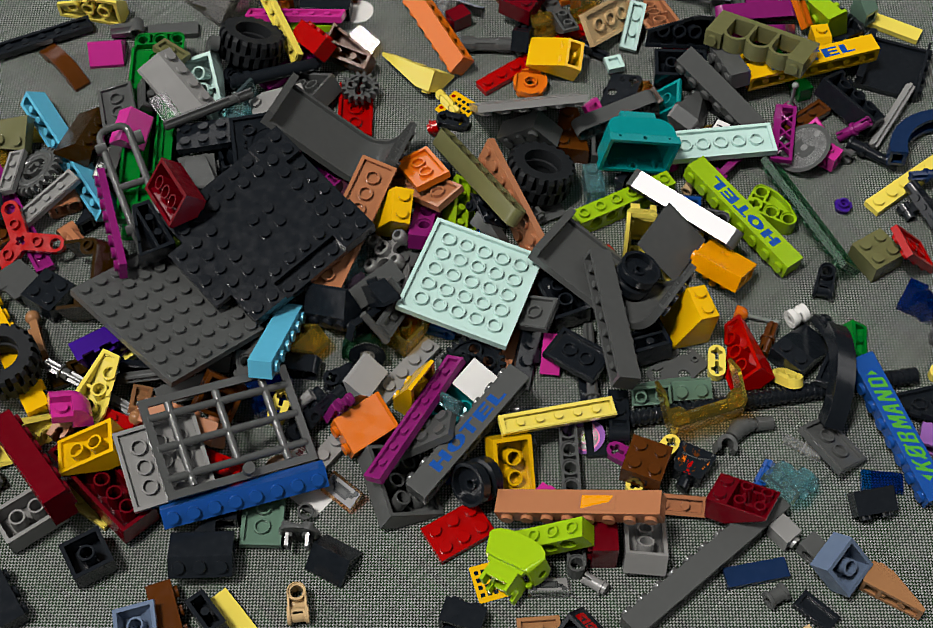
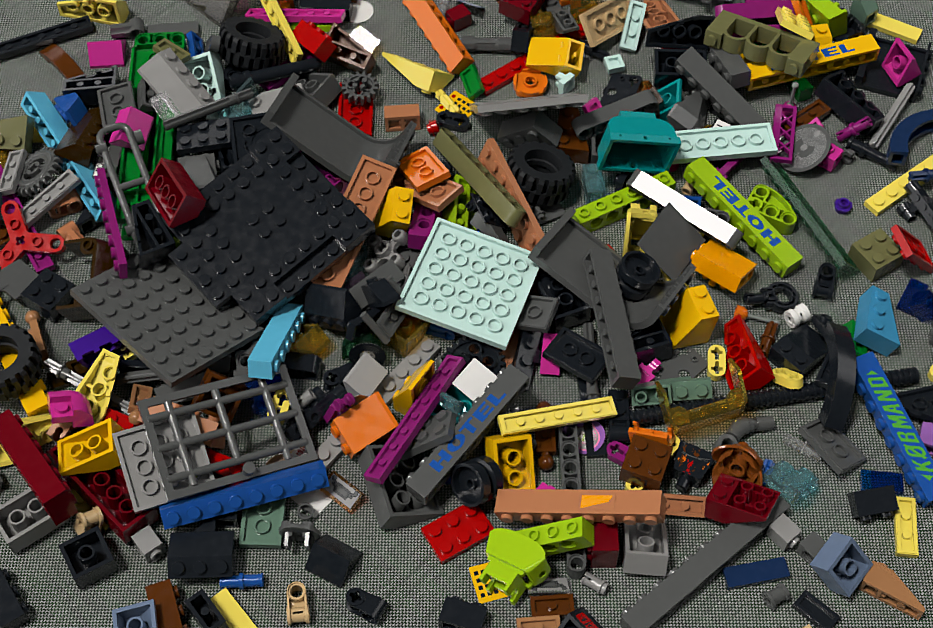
(70, 108): none -> blue slope
(87, 86): none -> black wedge
(88, 520): none -> tan piece
(148, 544): none -> light grey brick
(194, 44): none -> blue plate
(241, 581): none -> blue pin
(368, 606): none -> black piece
(399, 116): none -> nougat hinge
(472, 82): none -> green tile
(545, 443): none -> reddish brown plate
(552, 605): none -> reddish brown plate
(565, 82): none -> light aqua tile
(648, 371): none -> dark pink plate
(659, 436): none -> orange hinge
(737, 461): none -> dark orange brick
(768, 299): none -> black pin
(797, 24): none -> light yellow plate
(876, 322): none -> dark azure wedge
(900, 64): none -> dark pink slope
(906, 528): none -> light yellow tile

